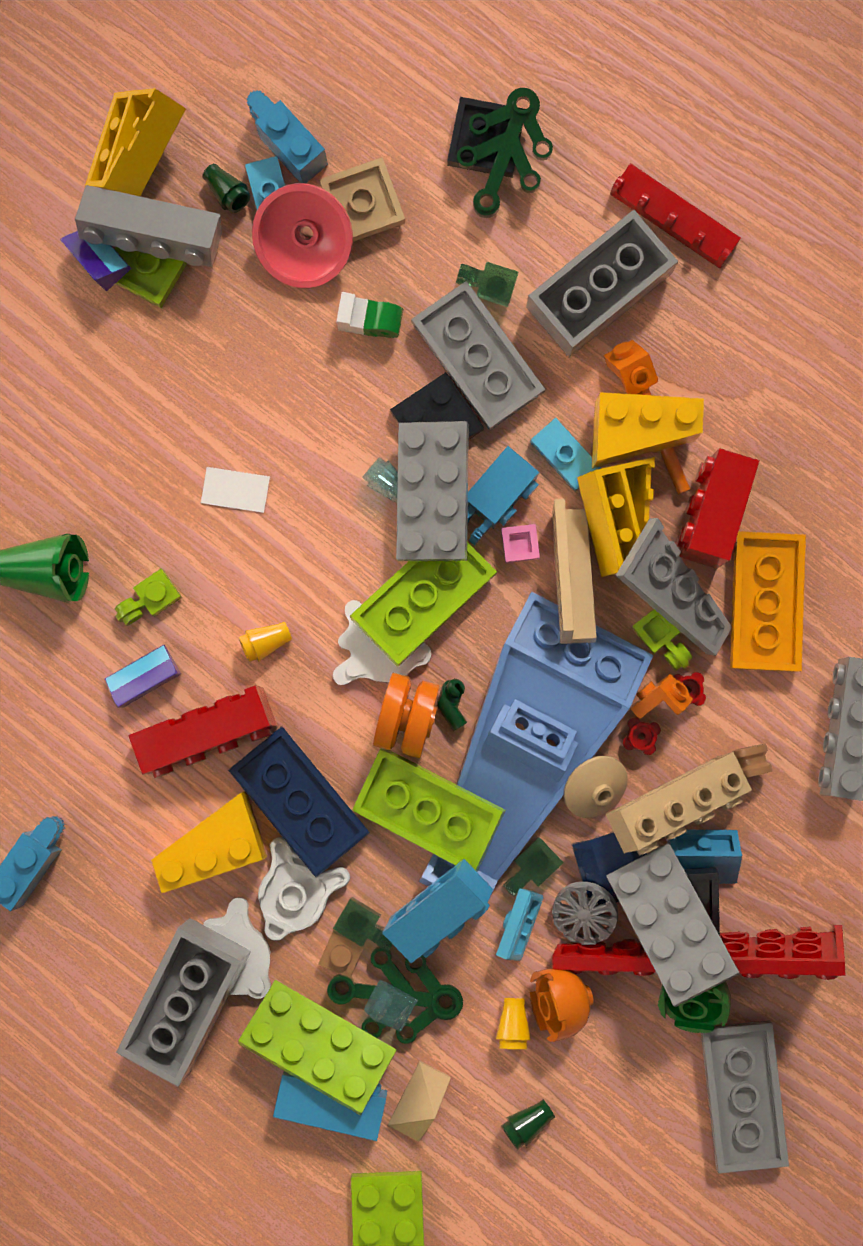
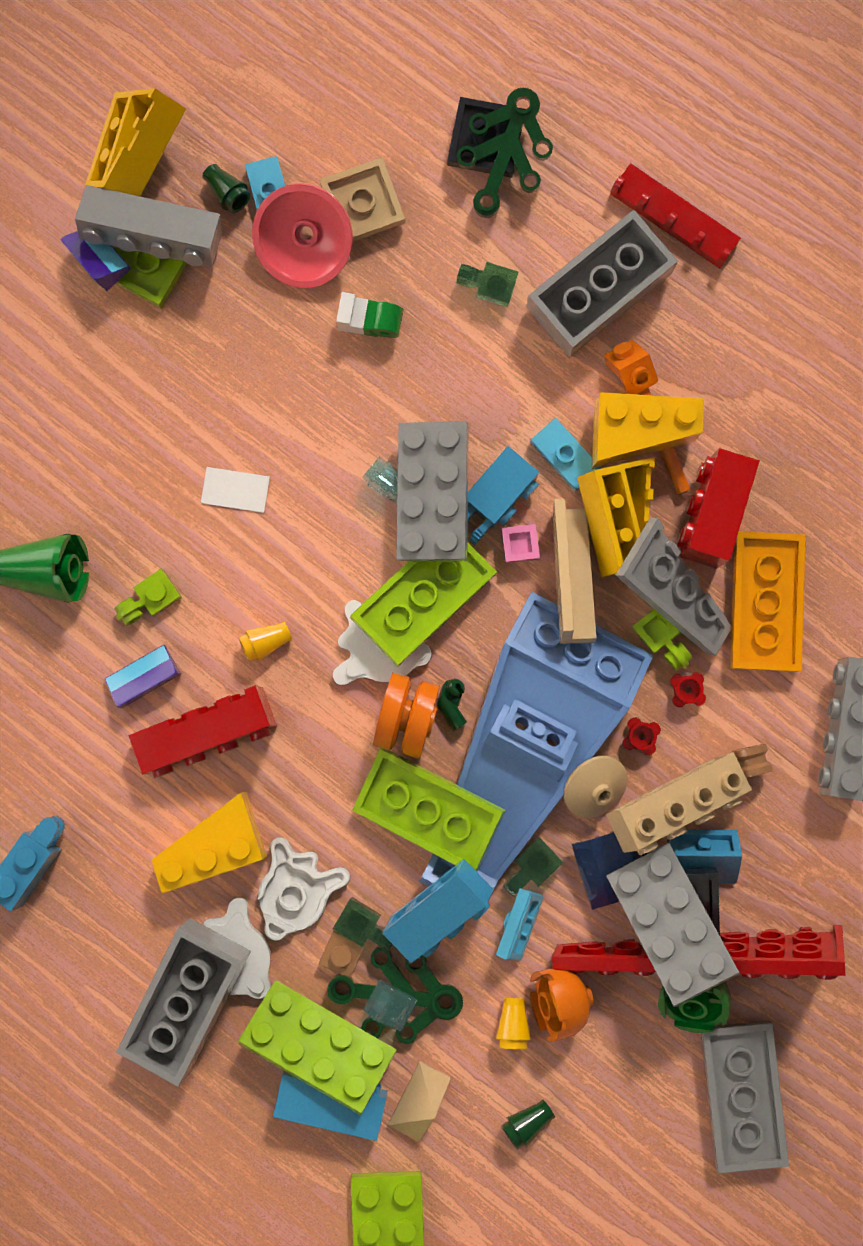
(287, 137): dark azure hinge -> none
(299, 801): dark blue tile -> none
(437, 403): black plate -> none
(478, 355): light grey plate -> none
(585, 913): light grey wheel -> none
(669, 689): orange bracket -> none

